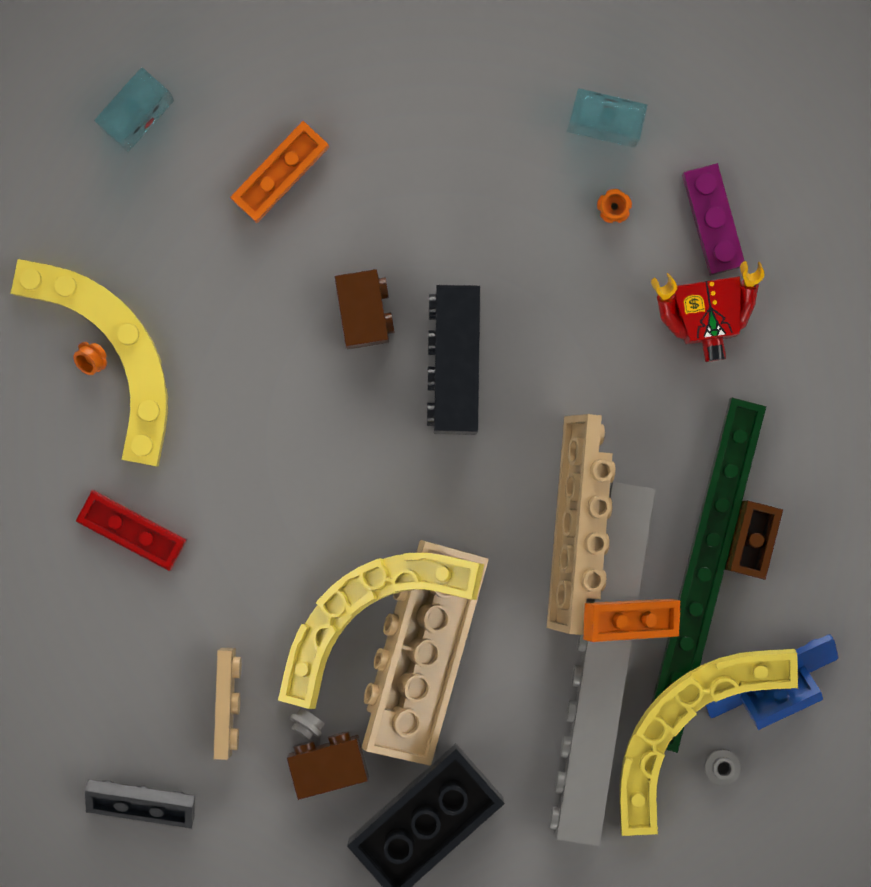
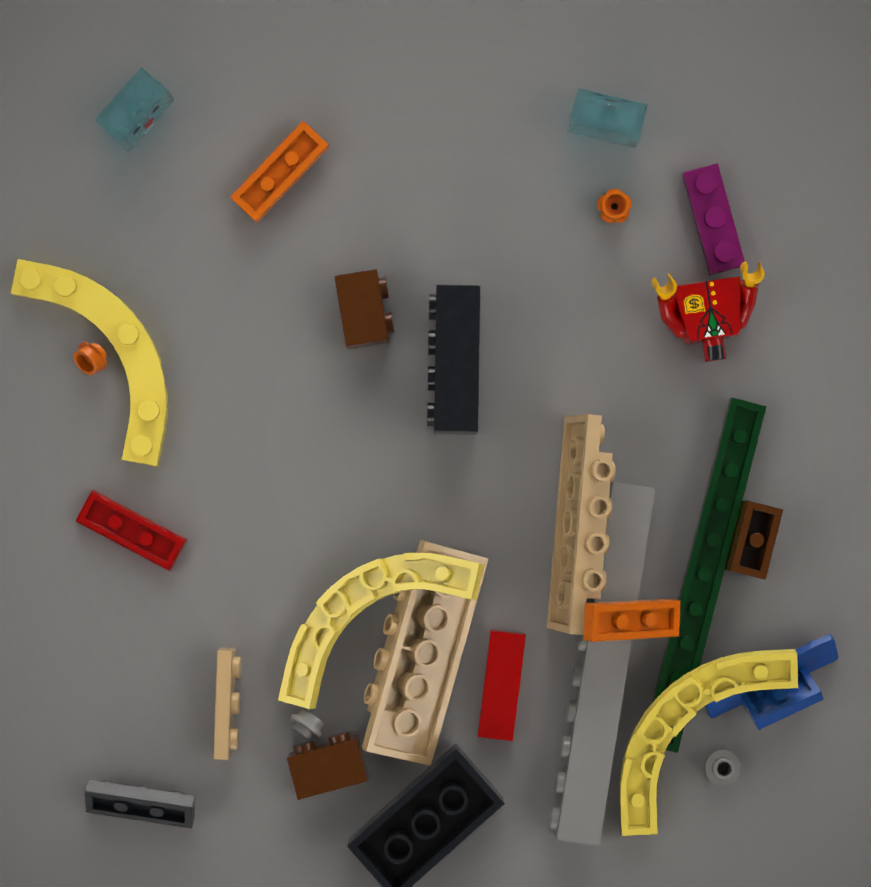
(501, 685): none -> red tile

